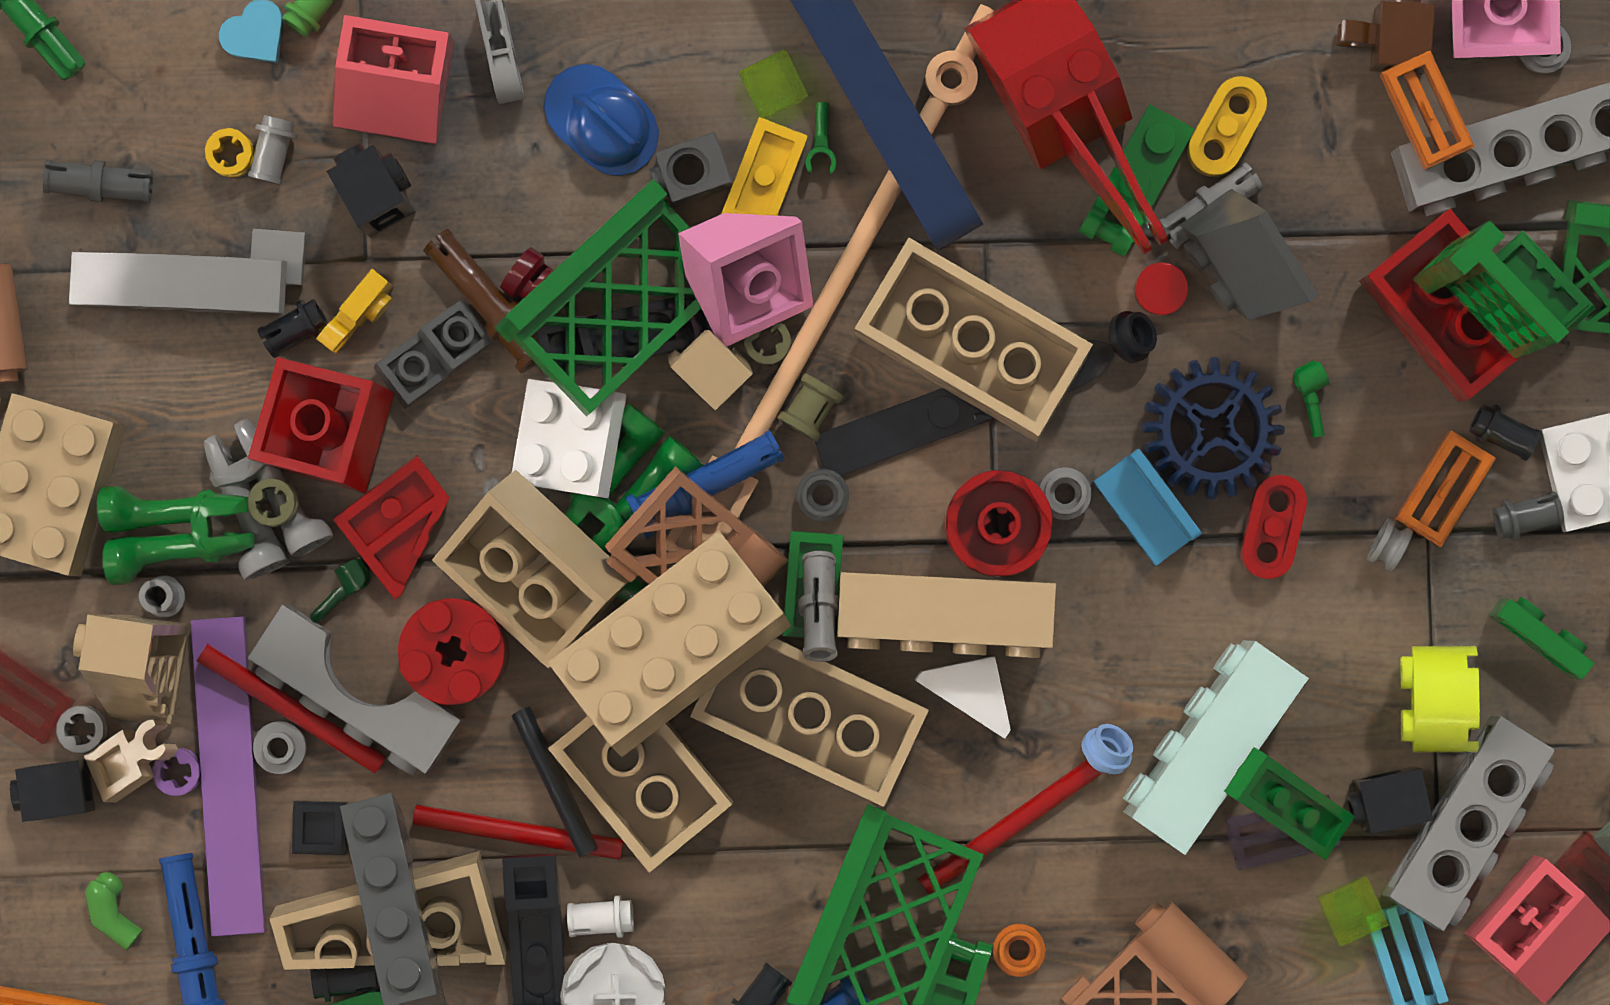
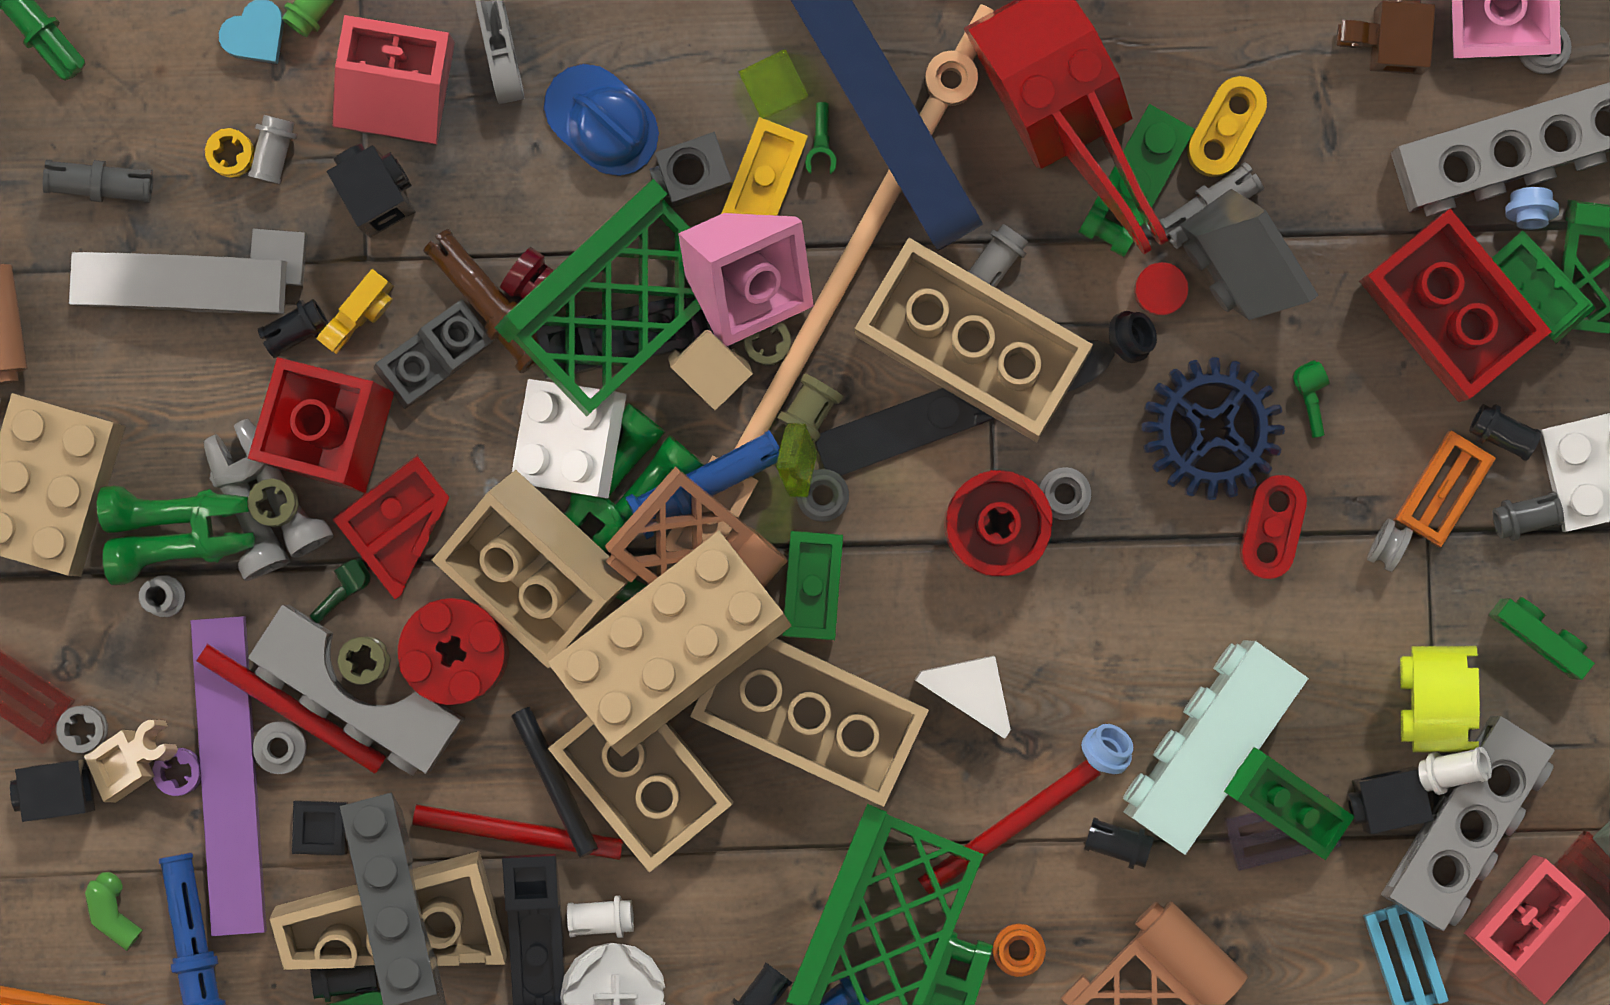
(133, 664): tan wedge -> none
(349, 667): none -> olive bush
(796, 459): none -> clear neon green tile
(819, 606): light grey pin -> none
(946, 610): tan brick -> none
(999, 255): none -> light grey pin
(1119, 843): none -> black pin
(1146, 507): dark azure panel -> none
(1352, 910): clear neon green tile -> none
(1408, 119): orange tile -> none
(1441, 772): none -> white pin
(1492, 292): green fence -> none
(1532, 207): none -> light blue plate

